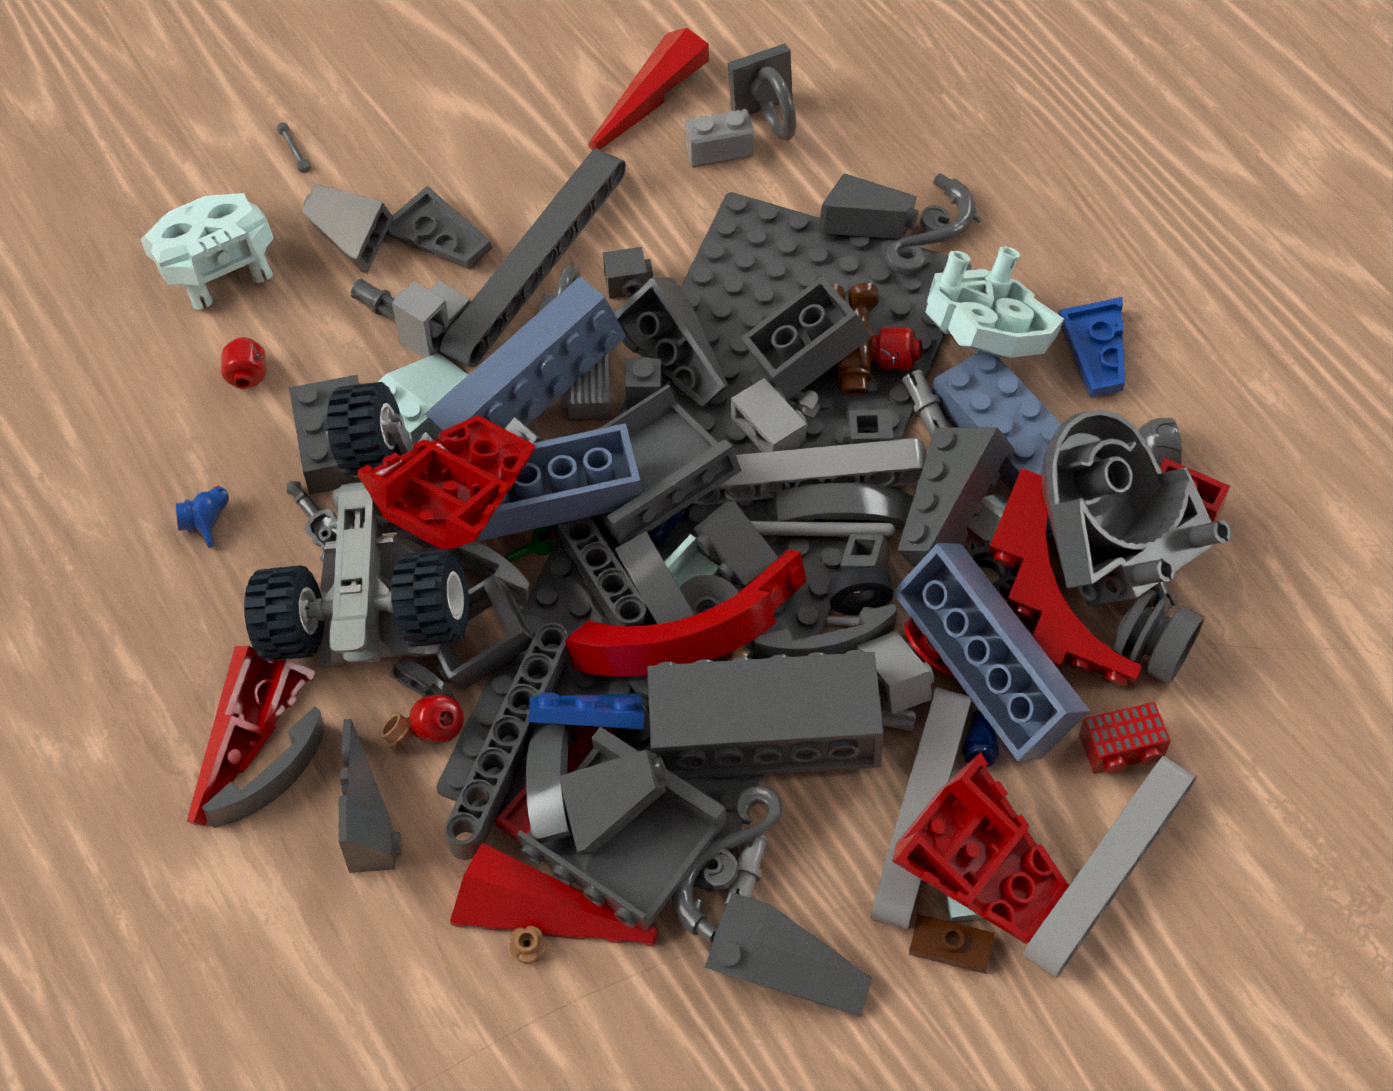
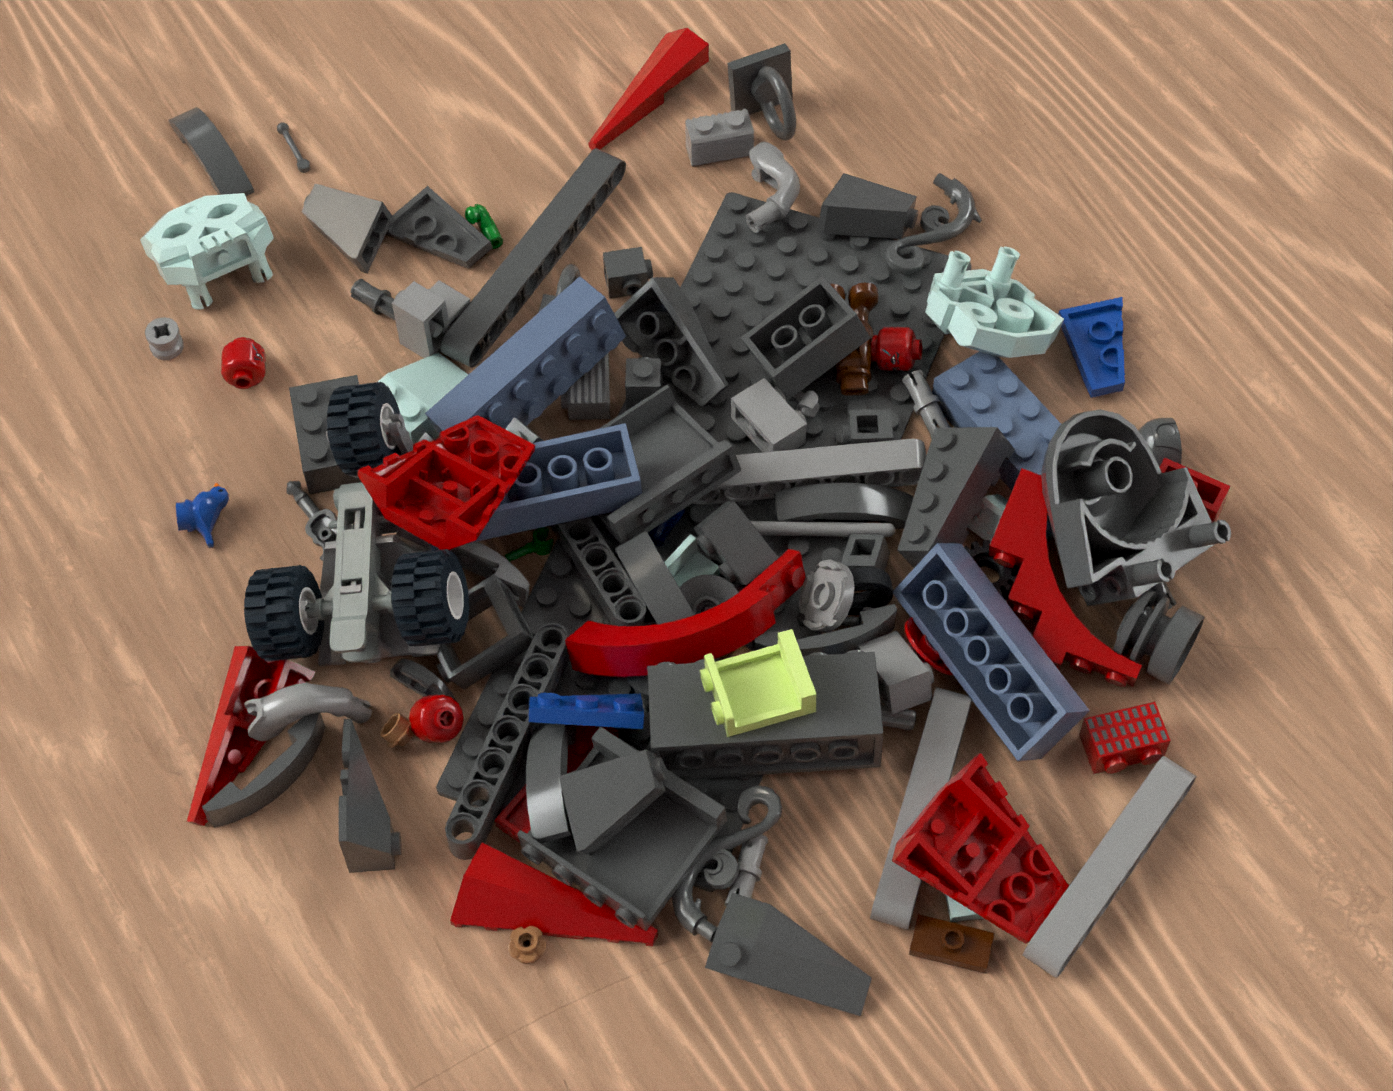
(164, 338): none -> light grey wheel
(211, 152): none -> dark grey slope
(299, 700): none -> light grey piece
(480, 215): none -> green arm
(759, 686): none -> yellowish green panel
(779, 174): none -> light grey piece
(826, 596): none -> light grey tile
(981, 739): clear blue cone -> none

